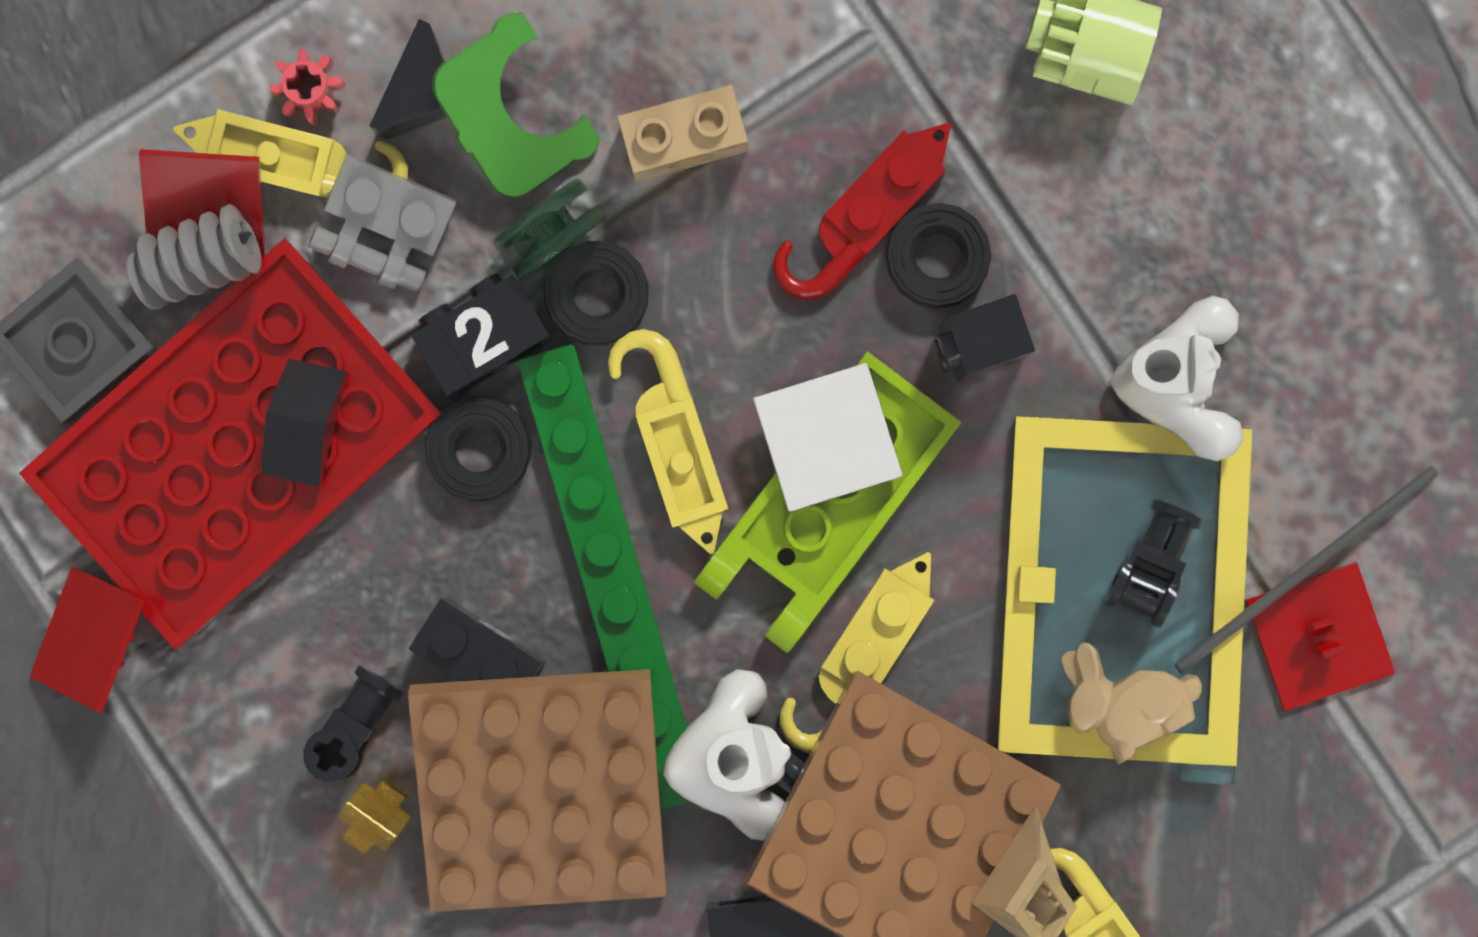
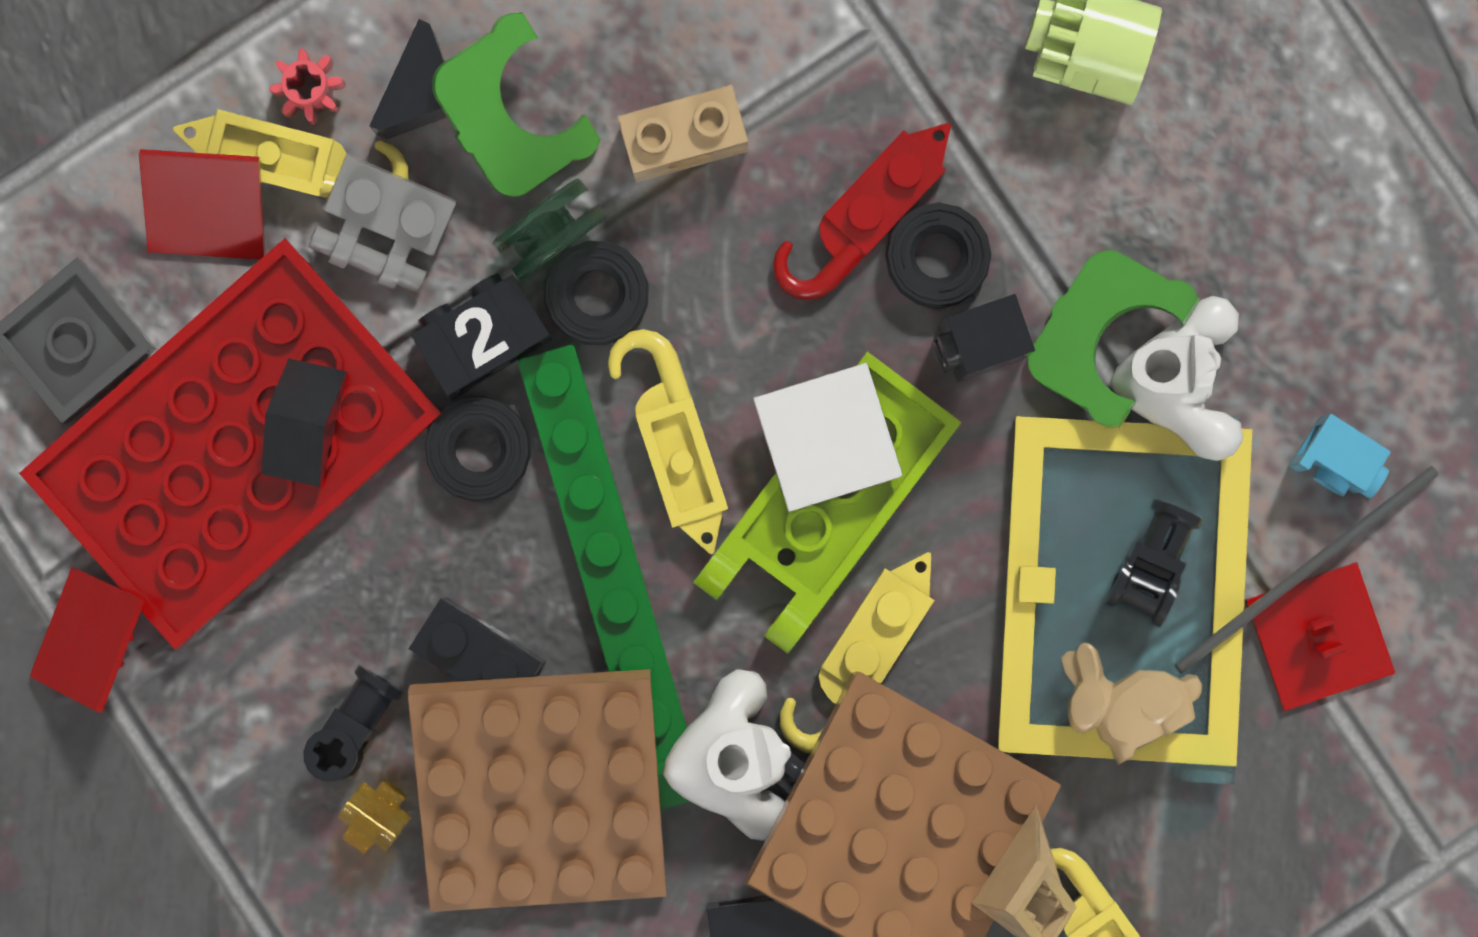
(193, 258): light grey piece -> none
(1100, 294): none -> bright green piece
(1342, 458): none -> medium azure brick

